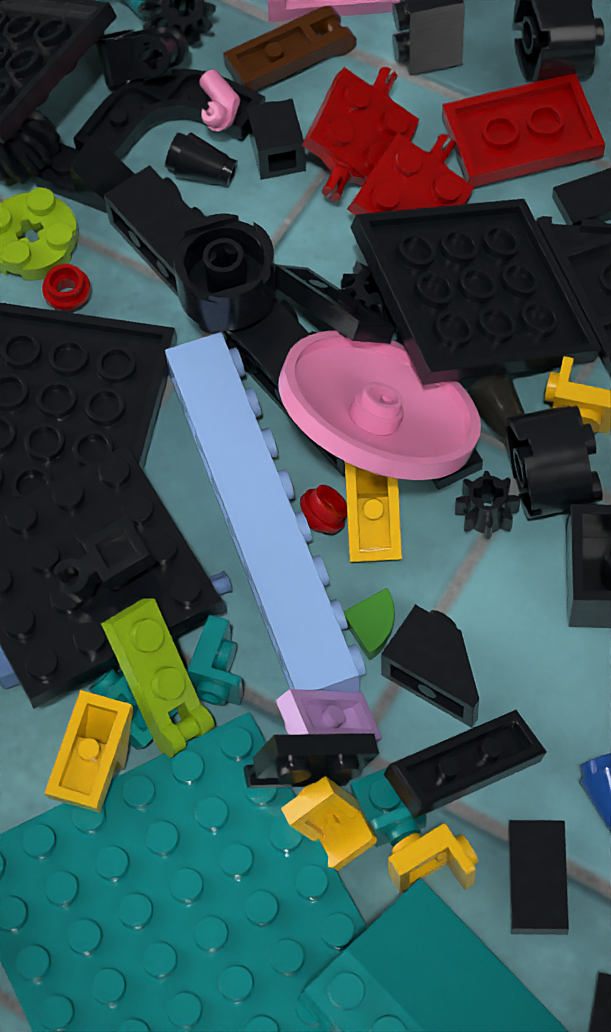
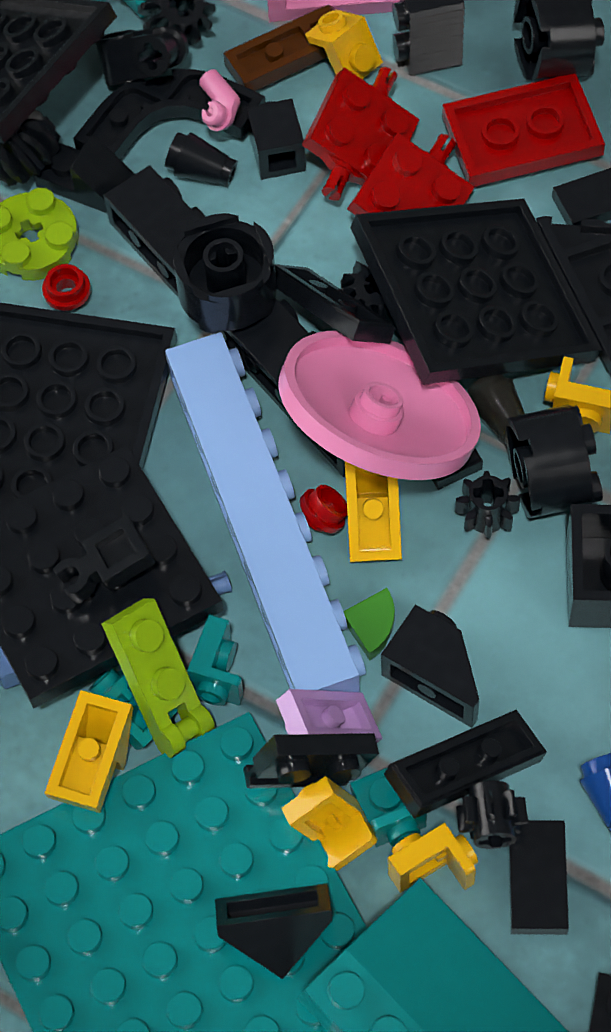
(274, 925): none -> black slope
(346, 42): none -> yellow bracket
(492, 814): none -> black gear

